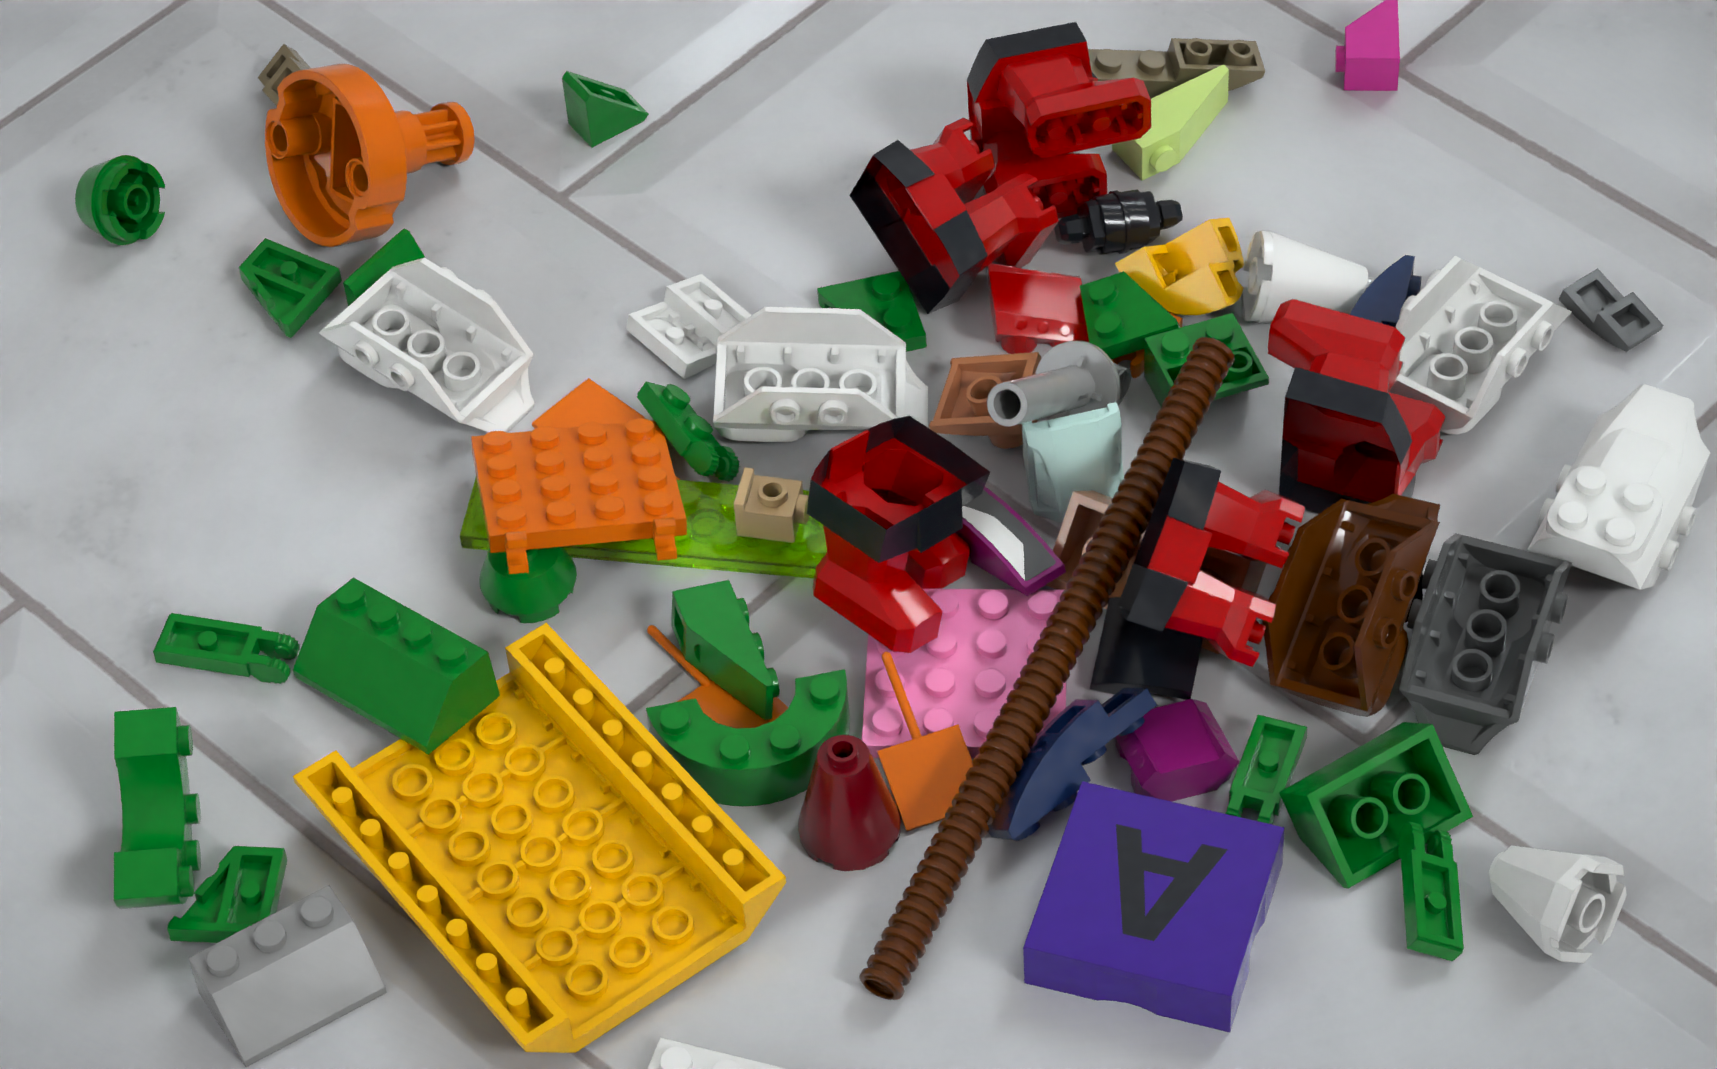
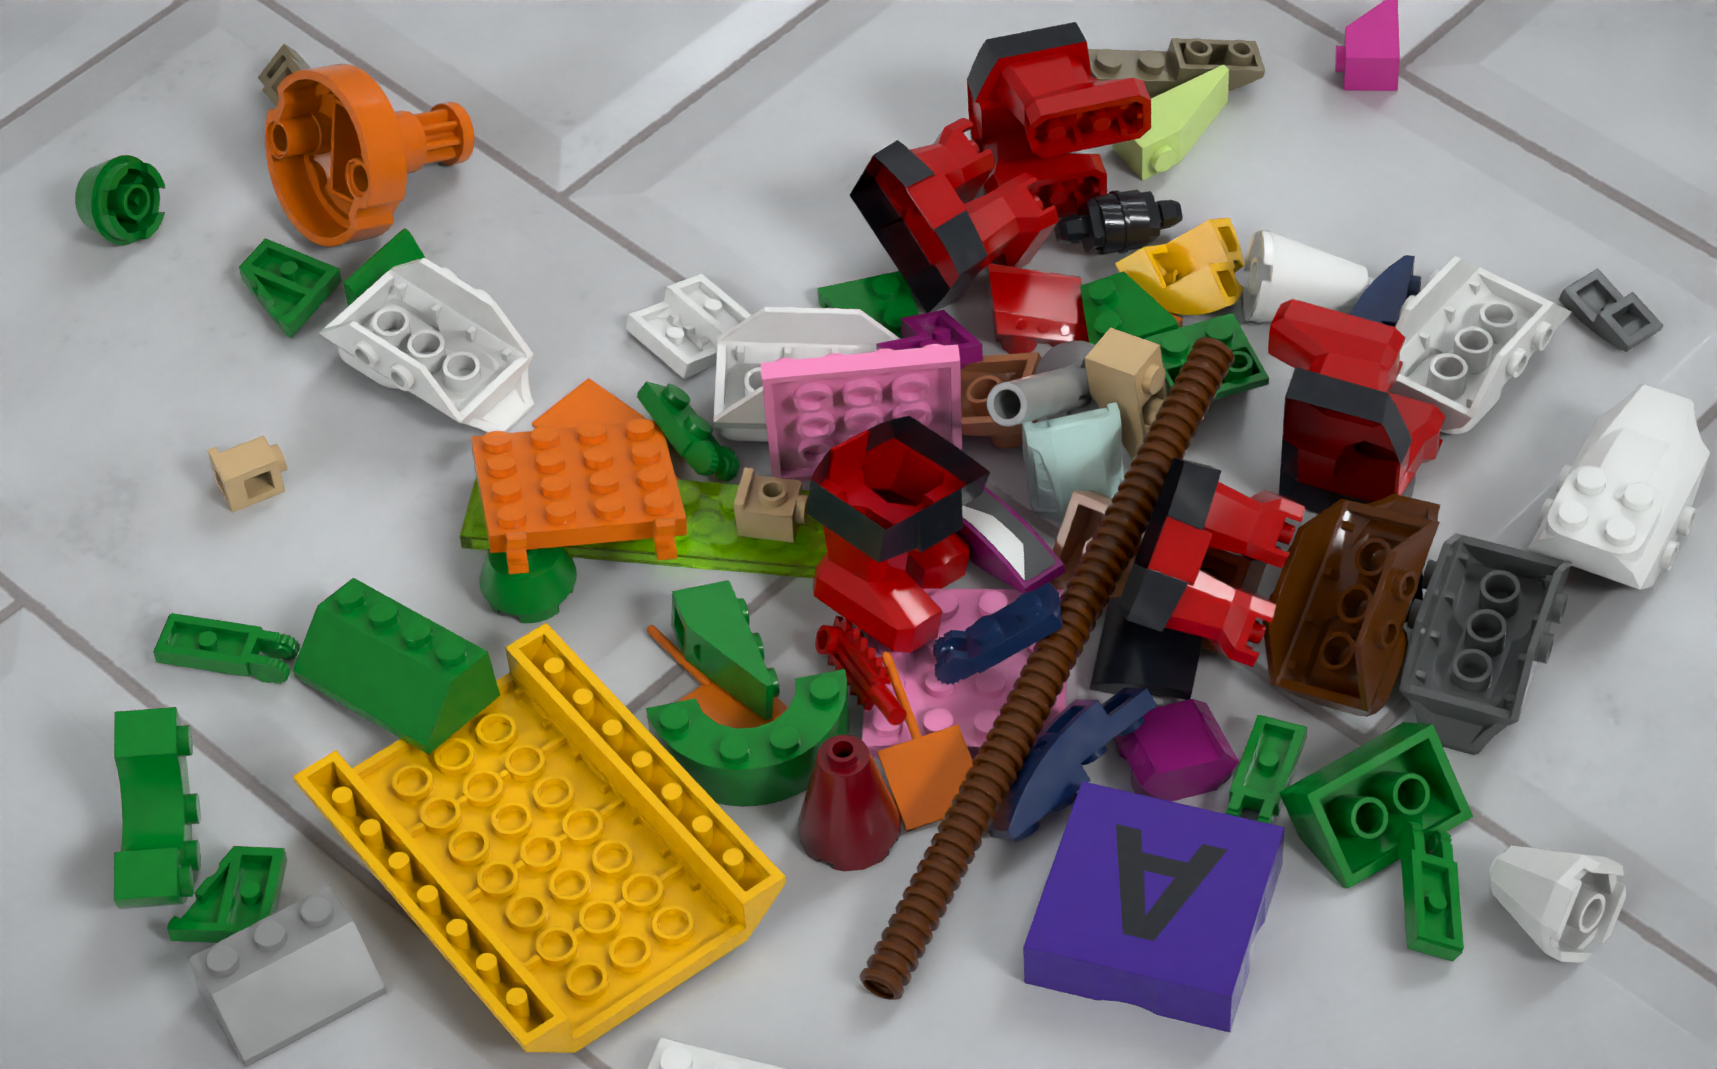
(248, 472): none -> tan brick
(599, 109): green slope -> none
(838, 396): none -> bright pink plate
(863, 670): none -> red piece
(936, 328): none -> magenta plate
(998, 635): none -> dark blue hinge
(1133, 376): none -> tan slope

